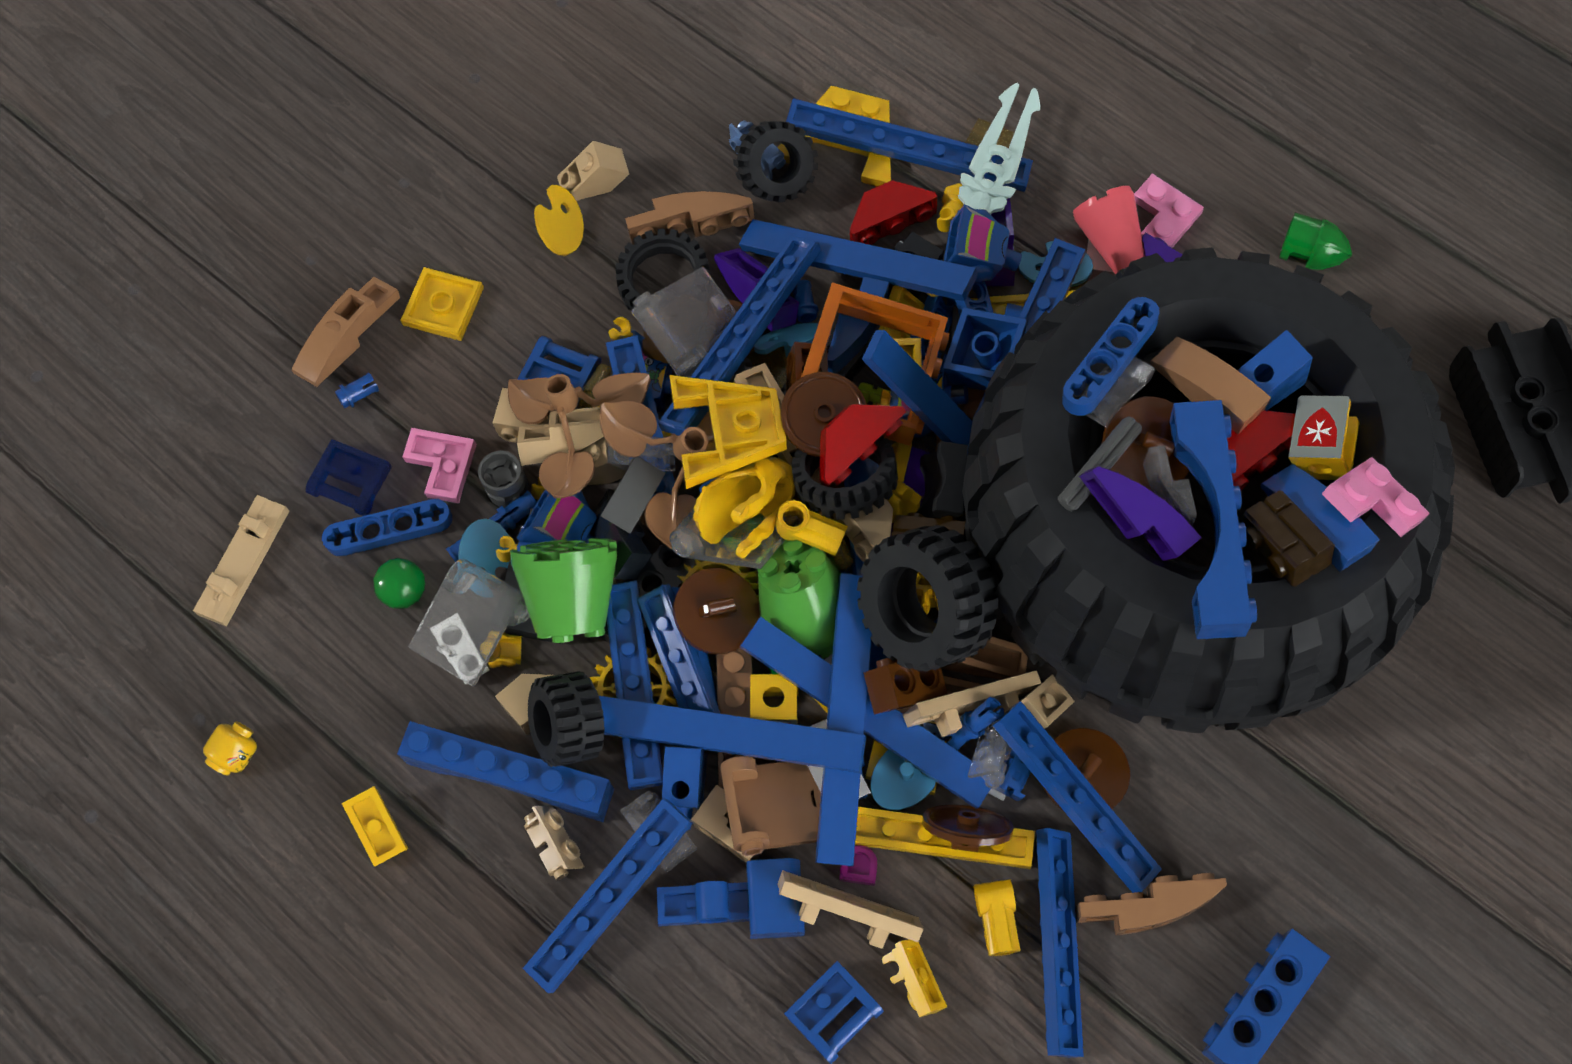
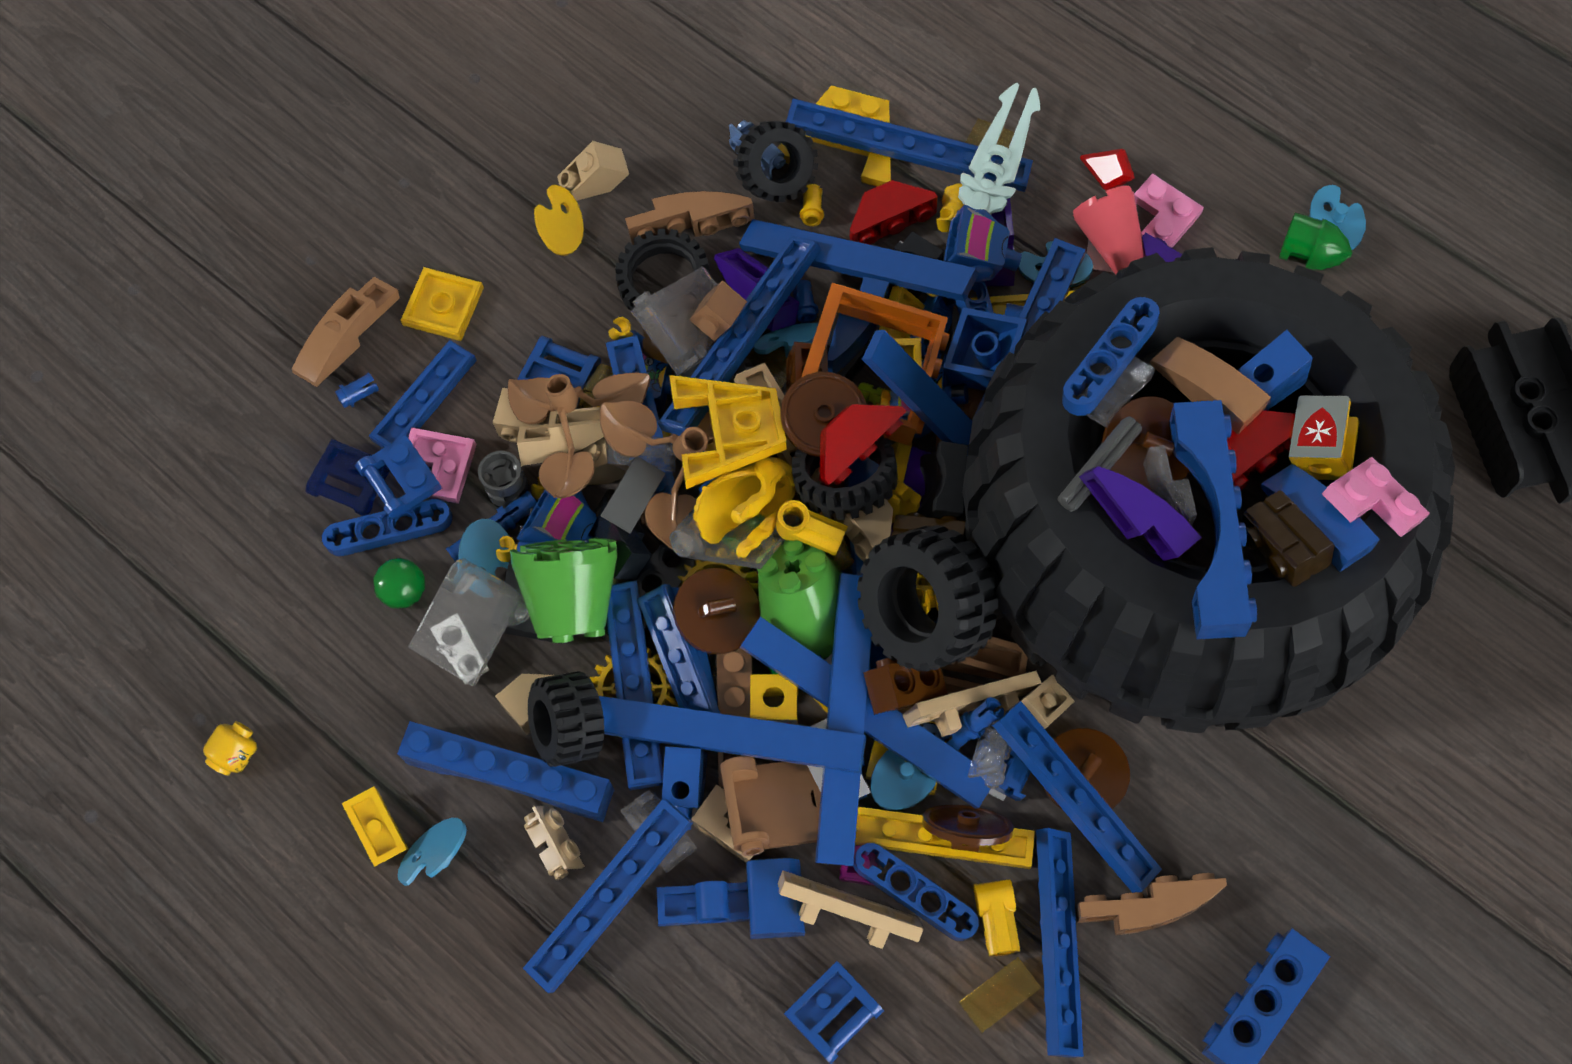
(241, 560): tan hinge -> none
(408, 470): none -> blue plate
(424, 394): none -> blue tile
(436, 850): none -> dark azure piece
(507, 651): yellow arm -> none
(718, 310): none -> medium nougat brick
(812, 200): none -> yellow pin
(912, 896): none -> blue beam
(919, 980): yellow plate -> none
(999, 995): none -> clear yellow plate
(1109, 167): none -> red piece
(1348, 219): none -> dark azure piece

